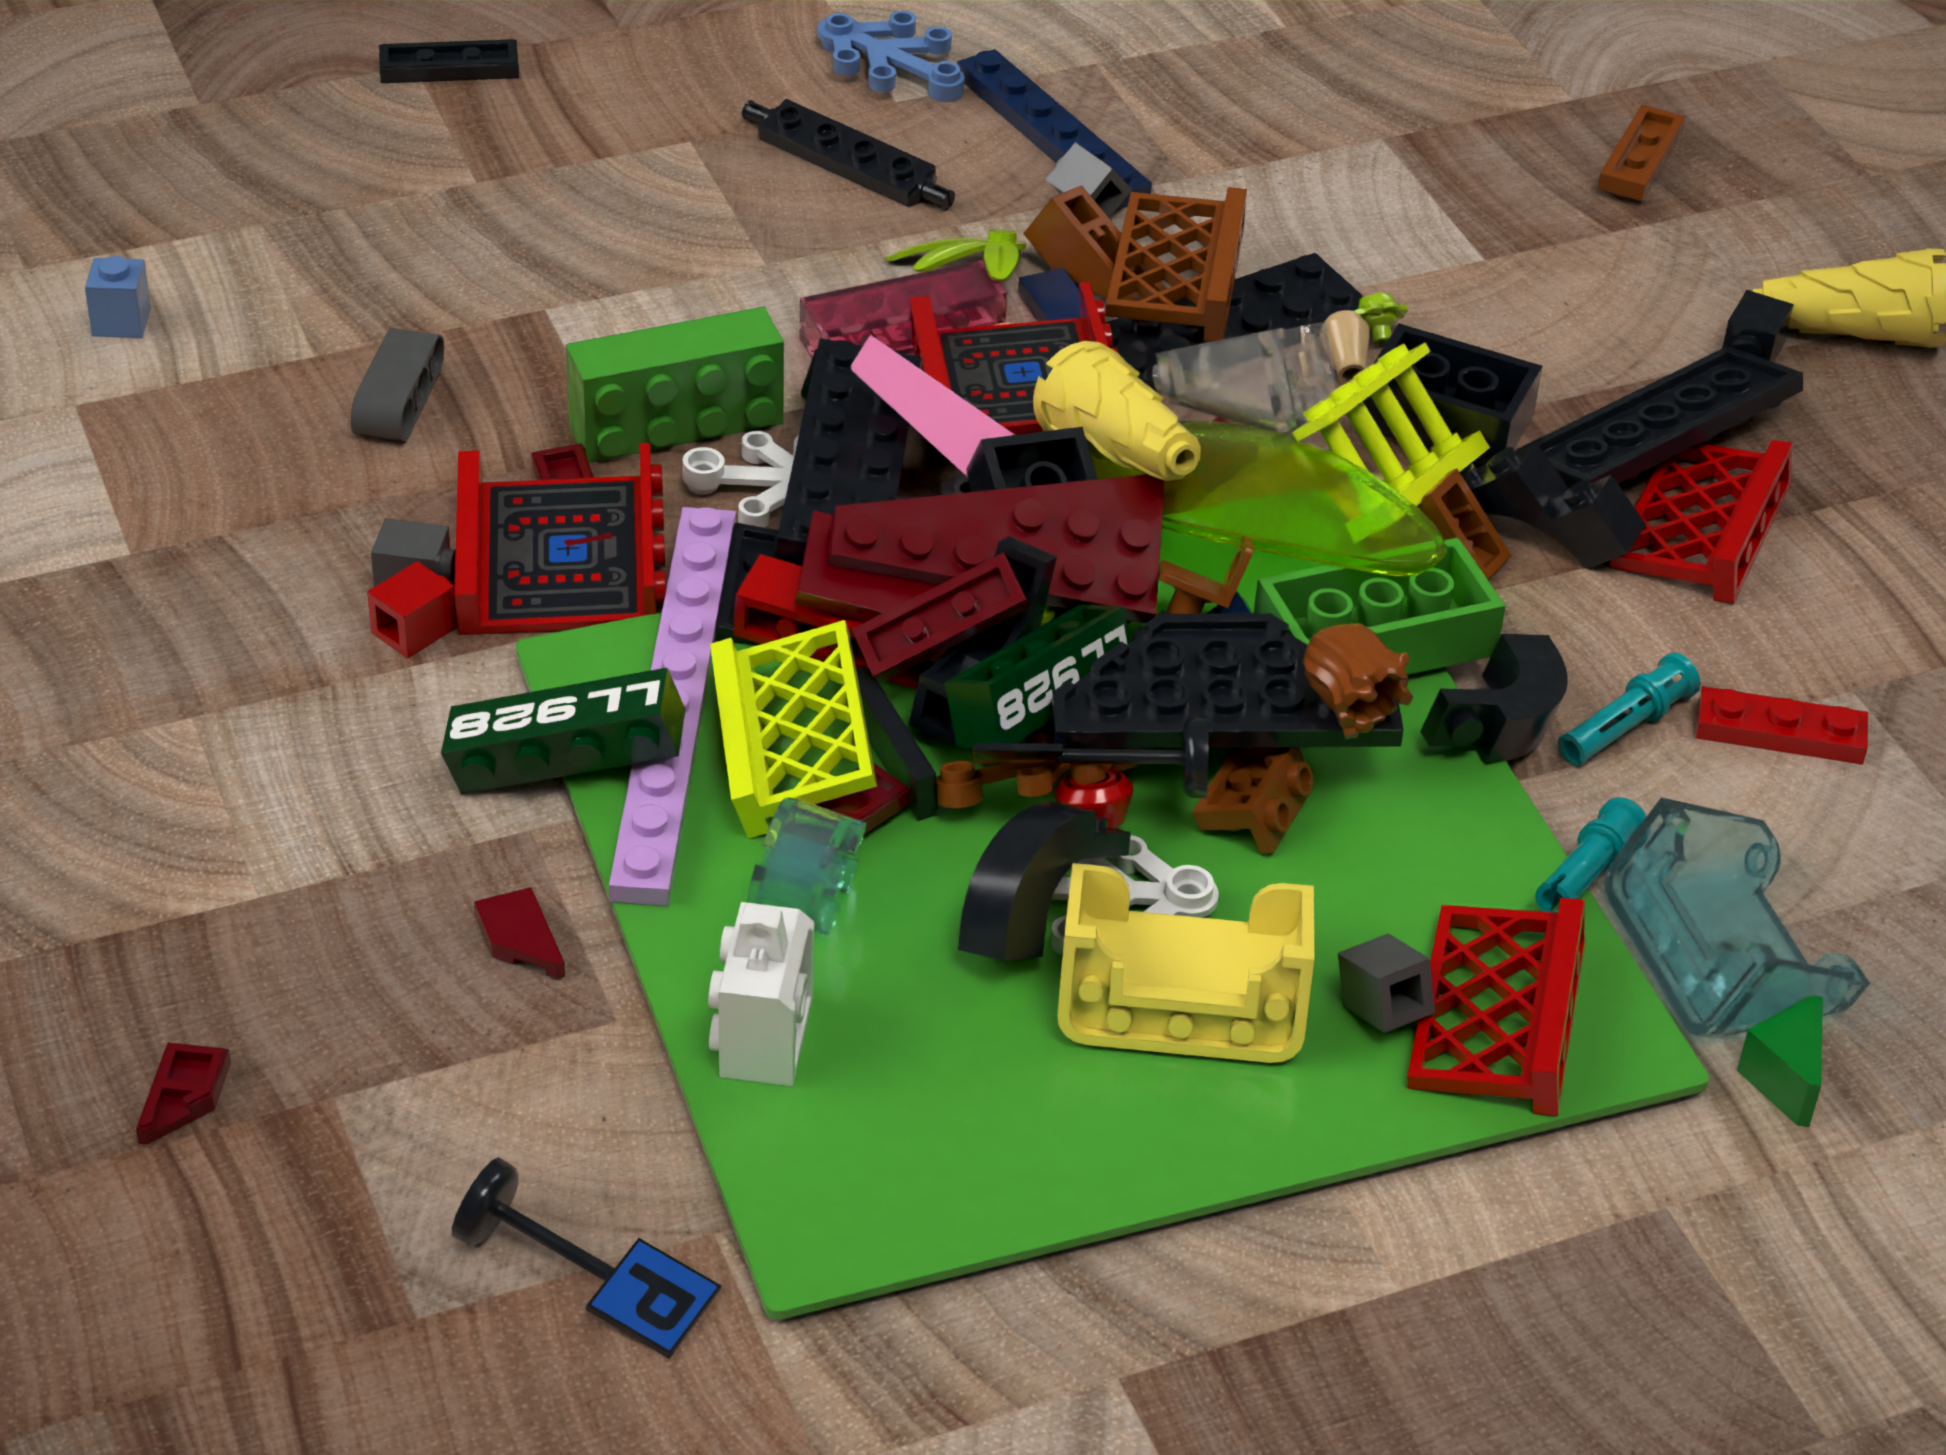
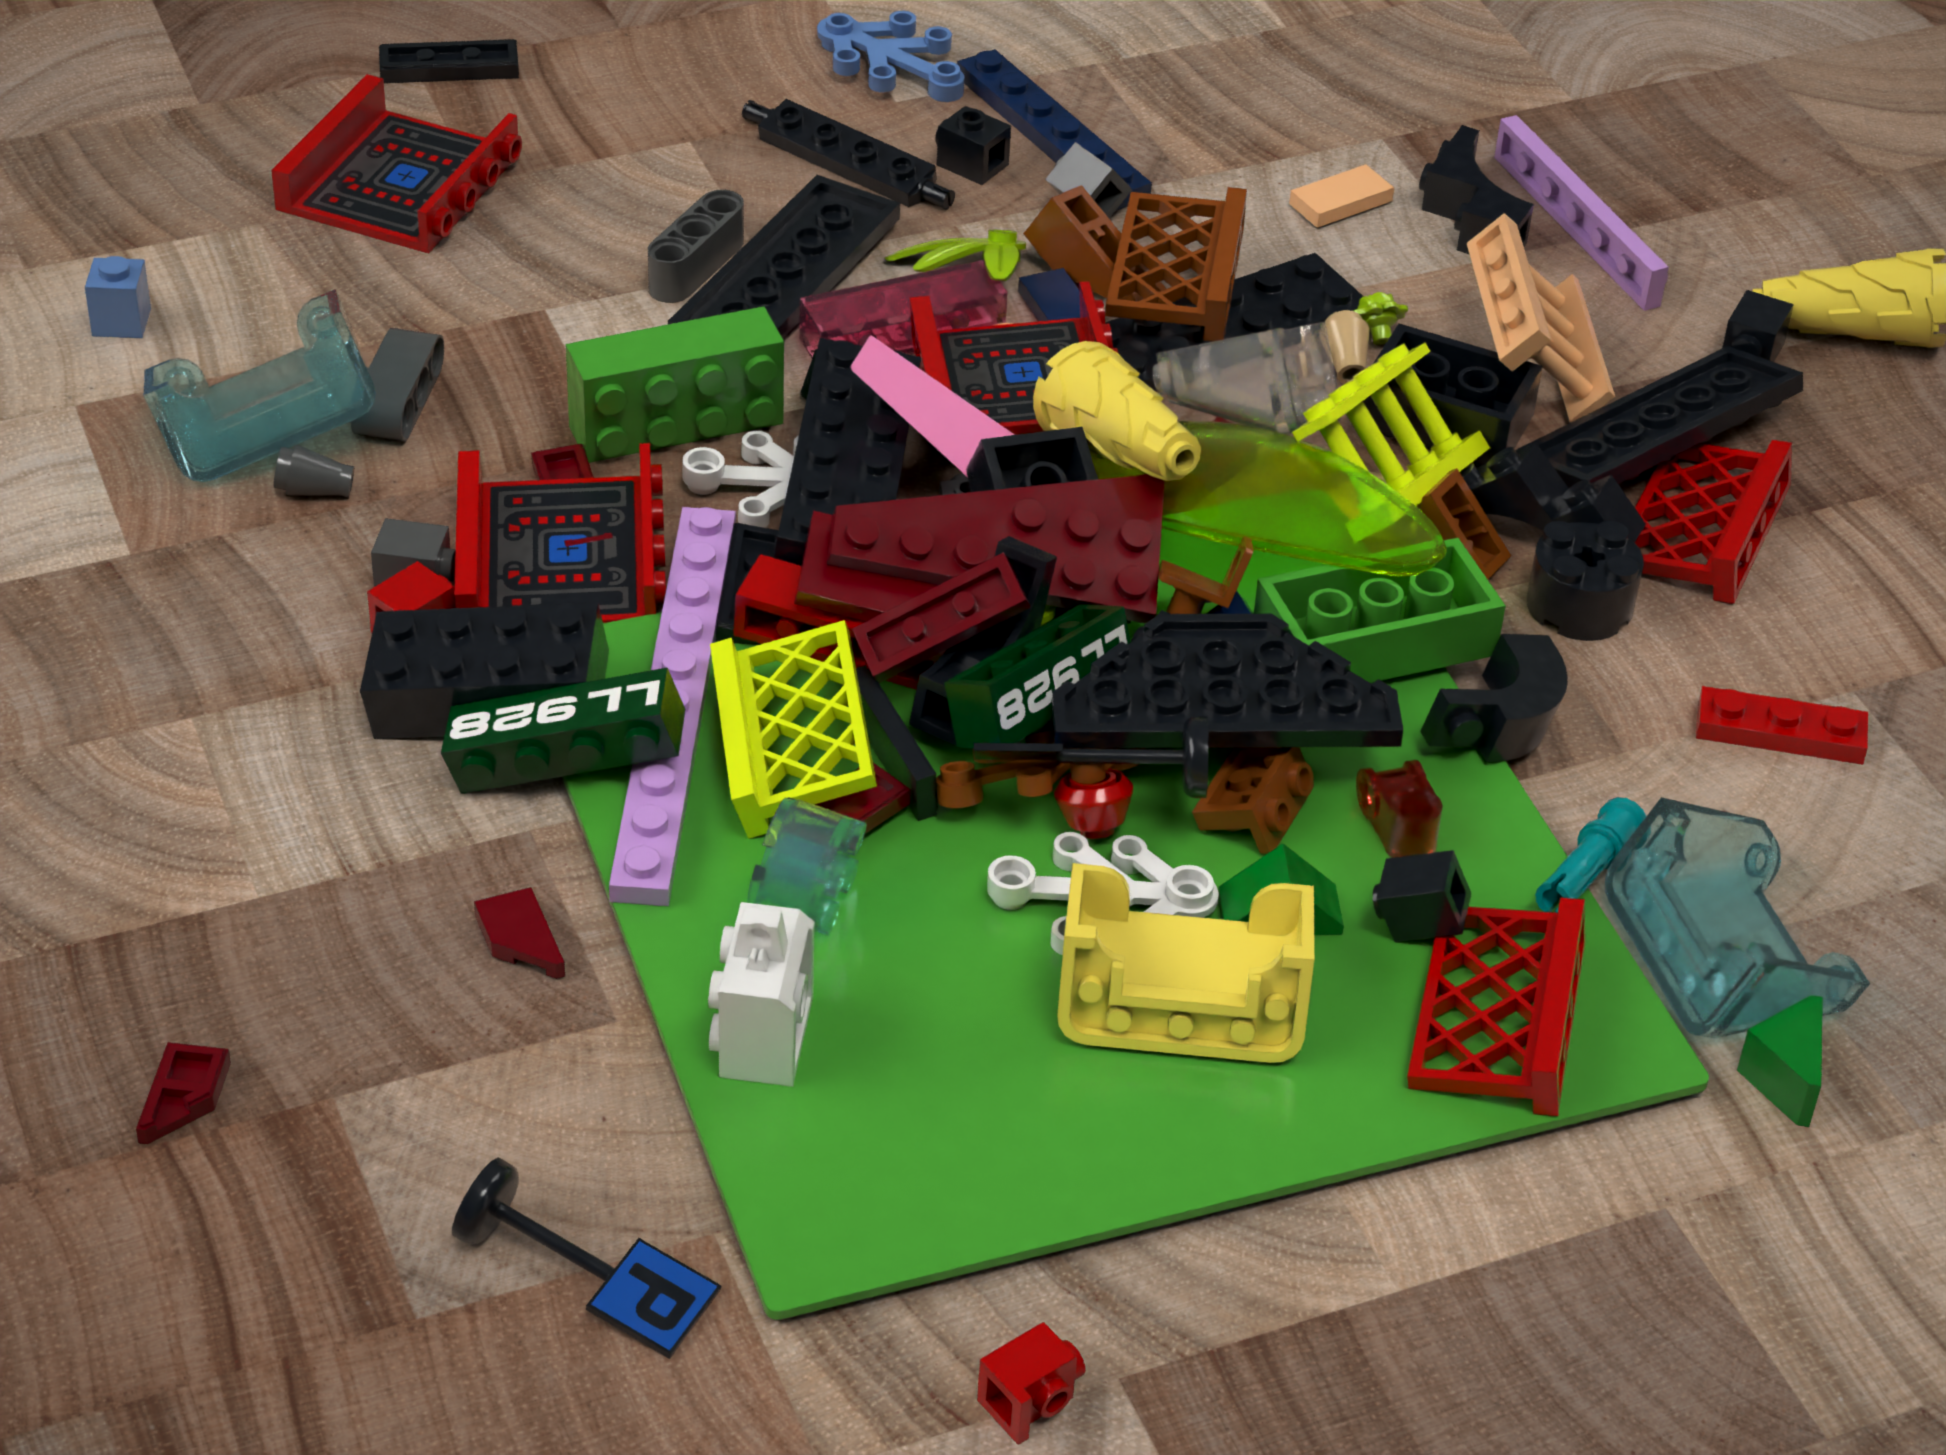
(266, 407): none -> clear light blue windscreen
(311, 474): none -> dark grey cone
(390, 171): none -> panel
(460, 656): none -> black brick
(695, 246): none -> dark grey beam
(797, 254): none -> black plate
(973, 145): none -> black brick
(1019, 874): black arch -> none
(1028, 1379): none -> red brick
(1277, 867): none -> green slope
(1341, 196): none -> light nougat tile
(1356, 676): dark orange piece -> none
(1386, 982): dark grey brick -> none
(1401, 808): none -> clear red piece
(1422, 896): none -> black brick
(1461, 191): none -> black arch
(1539, 320): none -> light nougat fence
(1581, 213): none -> lavender plate
(1585, 578): none -> black brick
(1586, 738): teal pin -> none
(1641, 153): dark orange plate -> none

